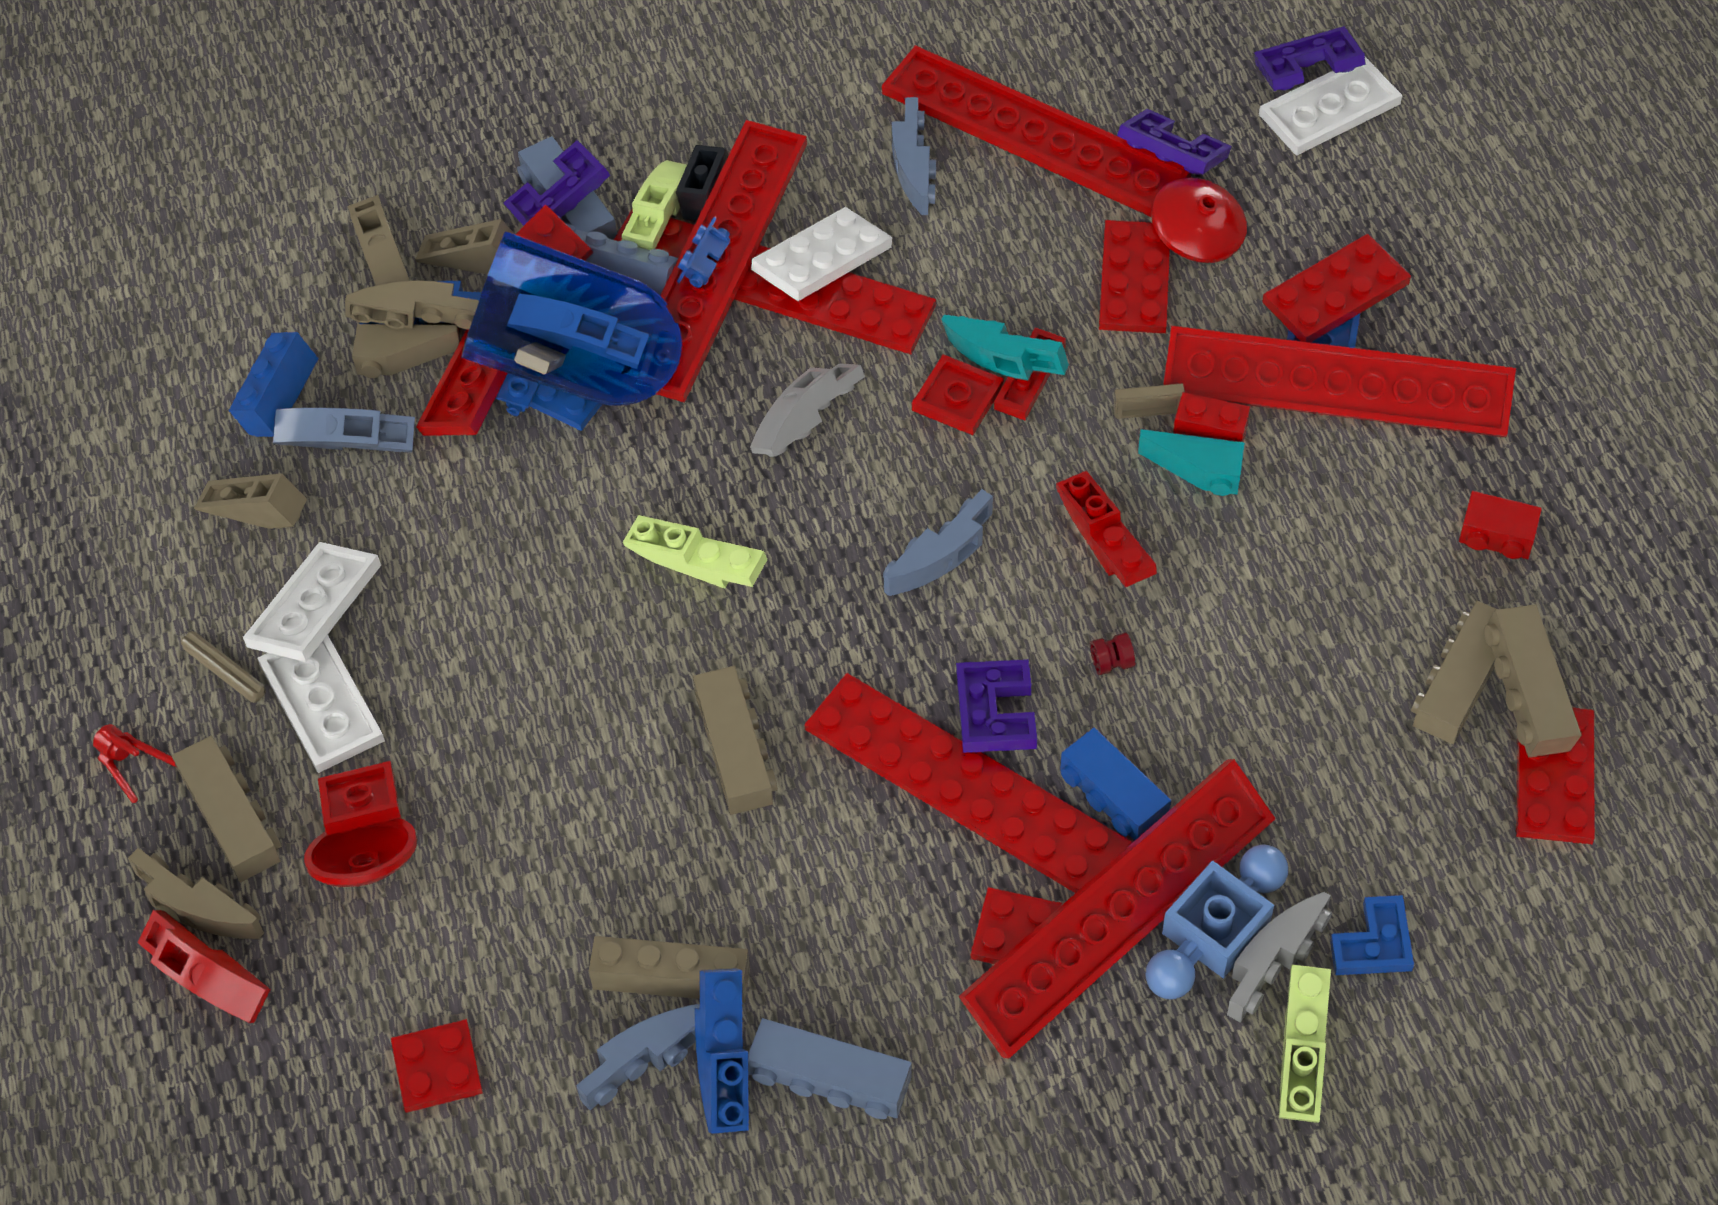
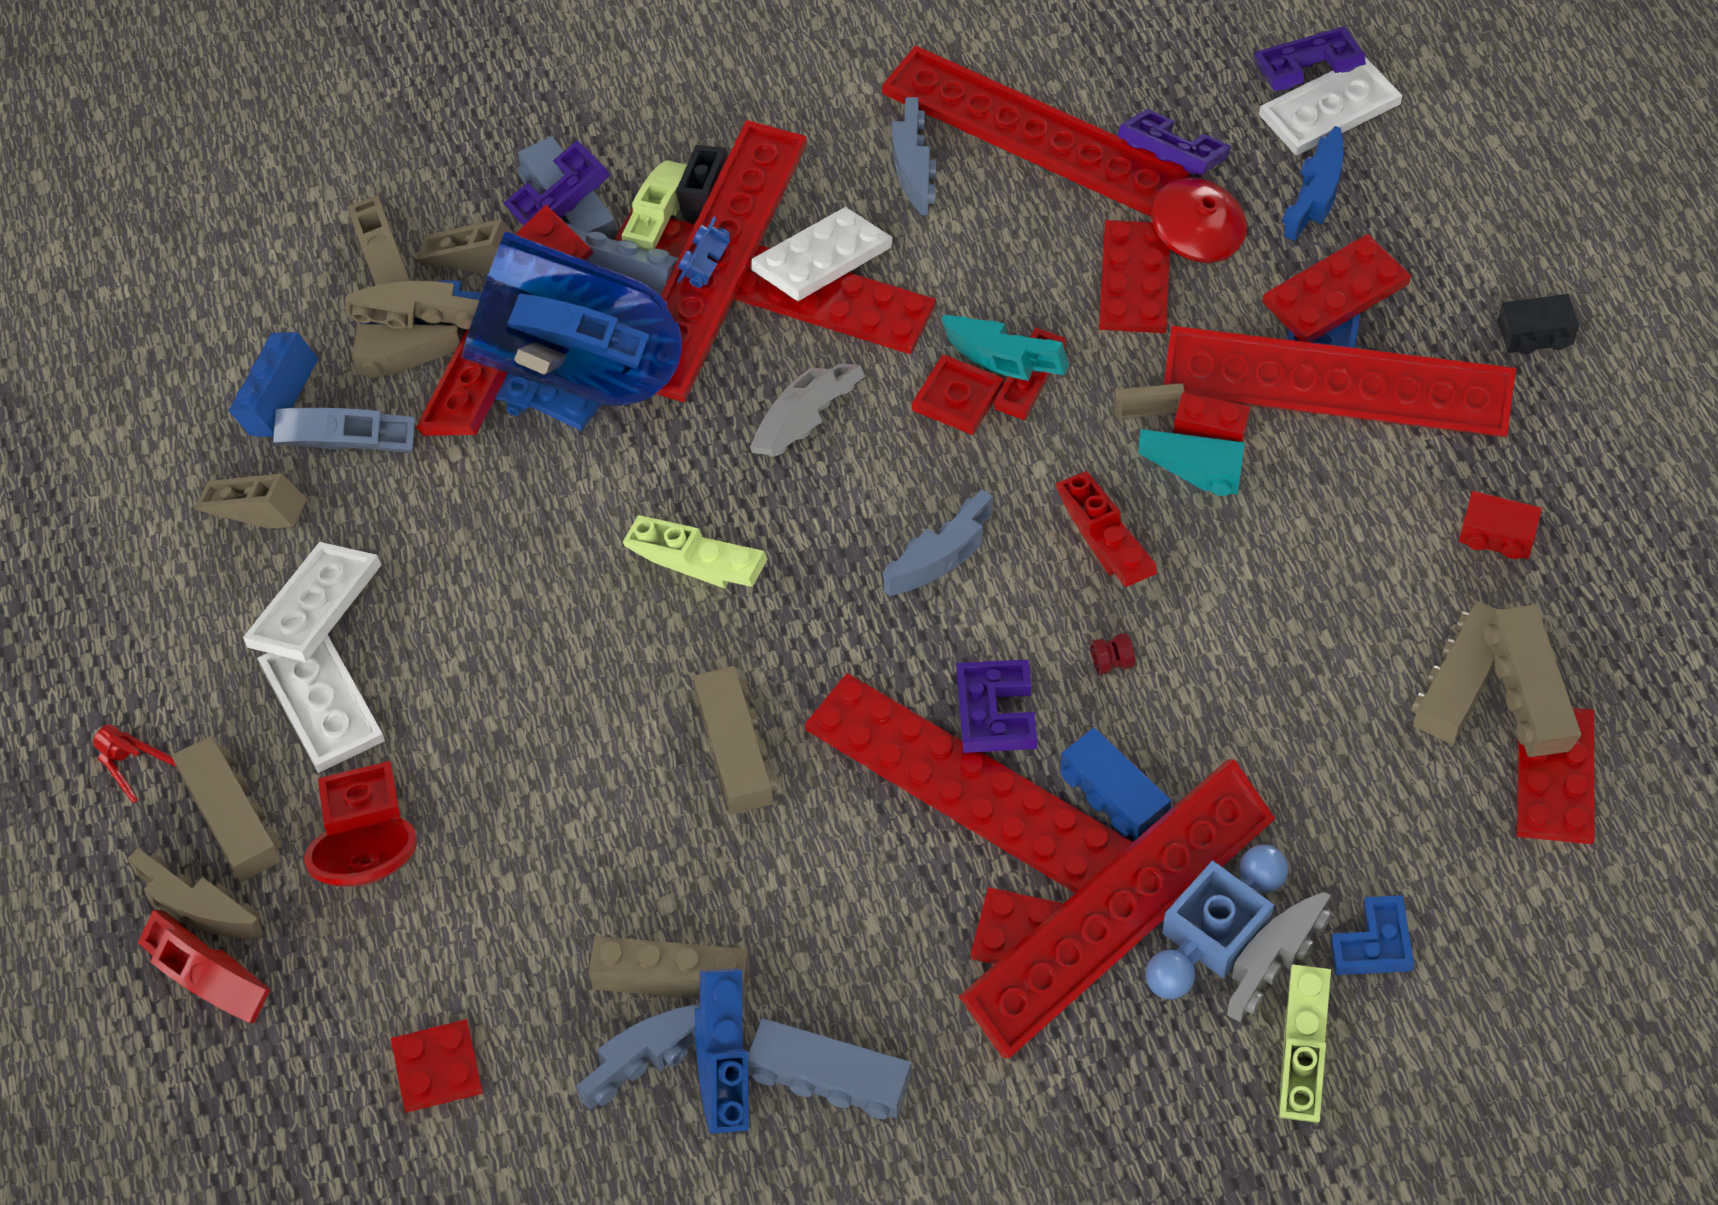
(223, 667): dark tan axle -> none
(1319, 185): none -> blue slope
(1538, 324): none -> black brick

